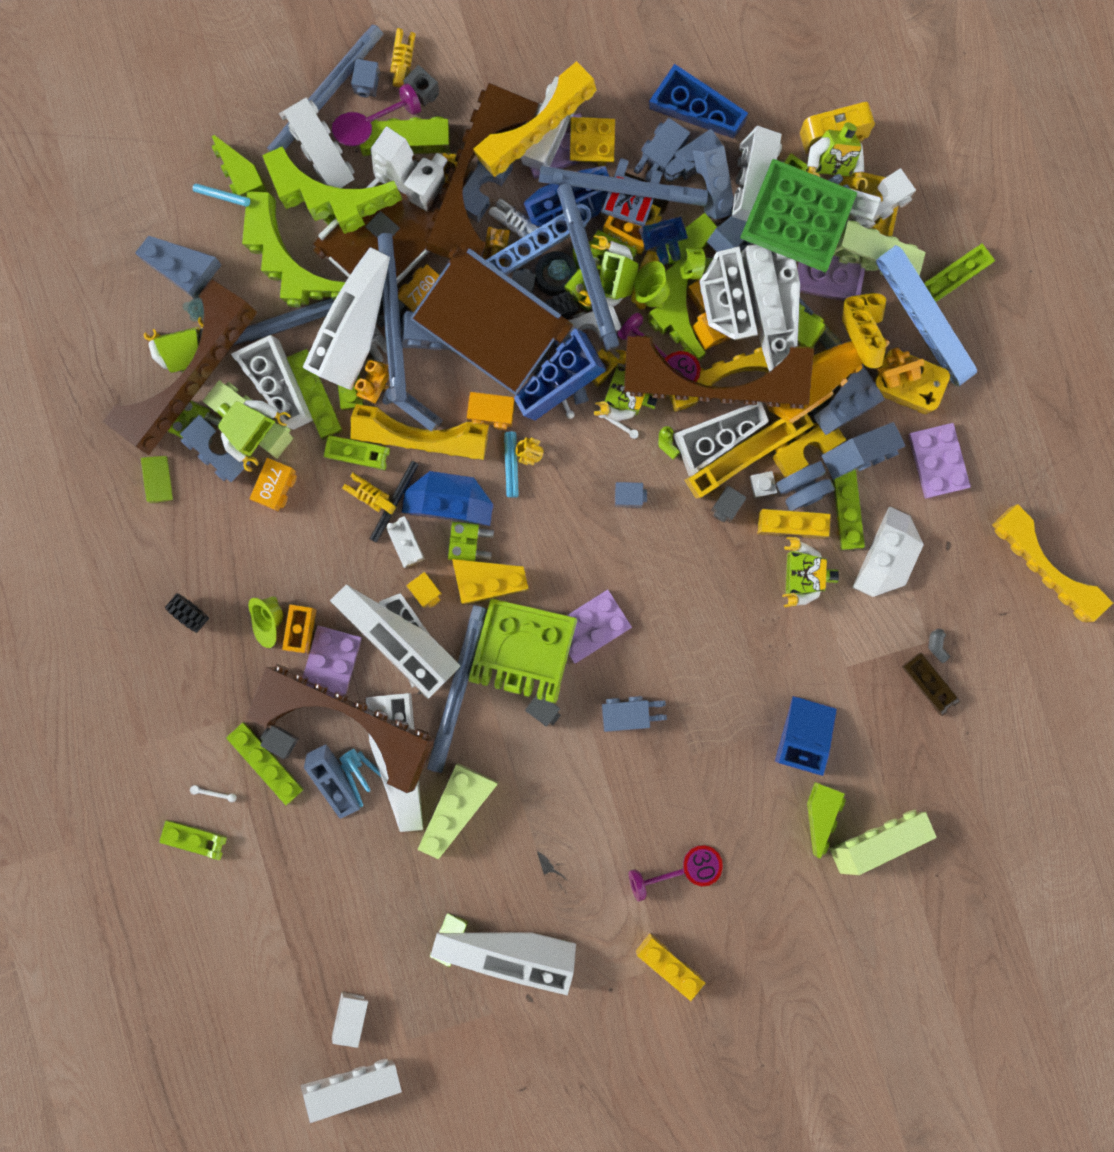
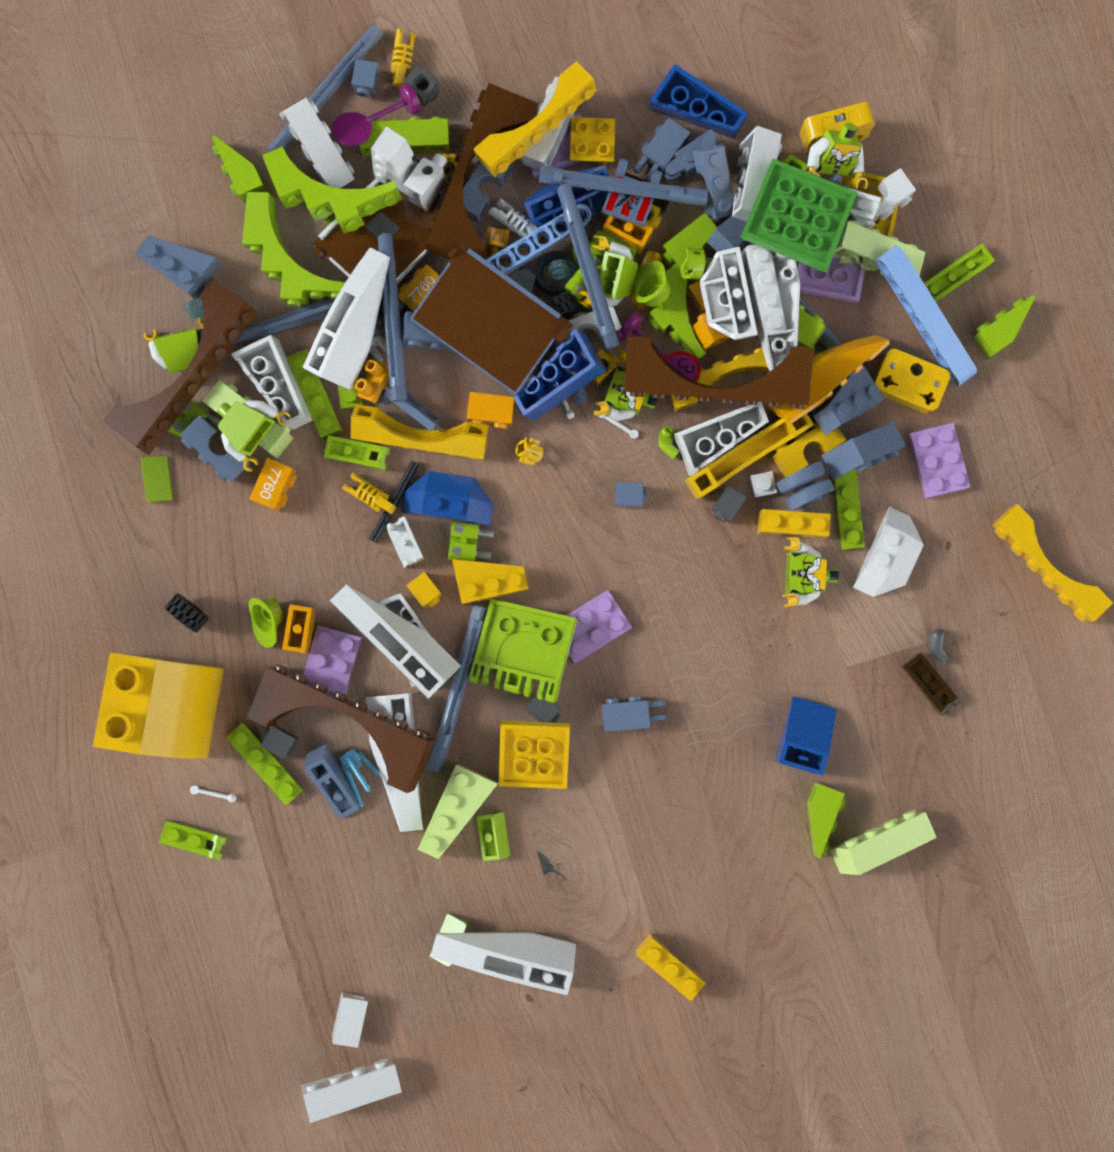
(158, 706): none -> yellow brick
(219, 194): medium azure bar -> none
(493, 836): none -> lime slope
(511, 464): medium azure axle -> none
(534, 754): none -> yellow plate
(662, 234): clear blue hinge -> none
(700, 865): magenta piece -> none
(860, 321): yellow beam -> none
(910, 366): light orange hips -> none
(1003, 331): none -> lime slope

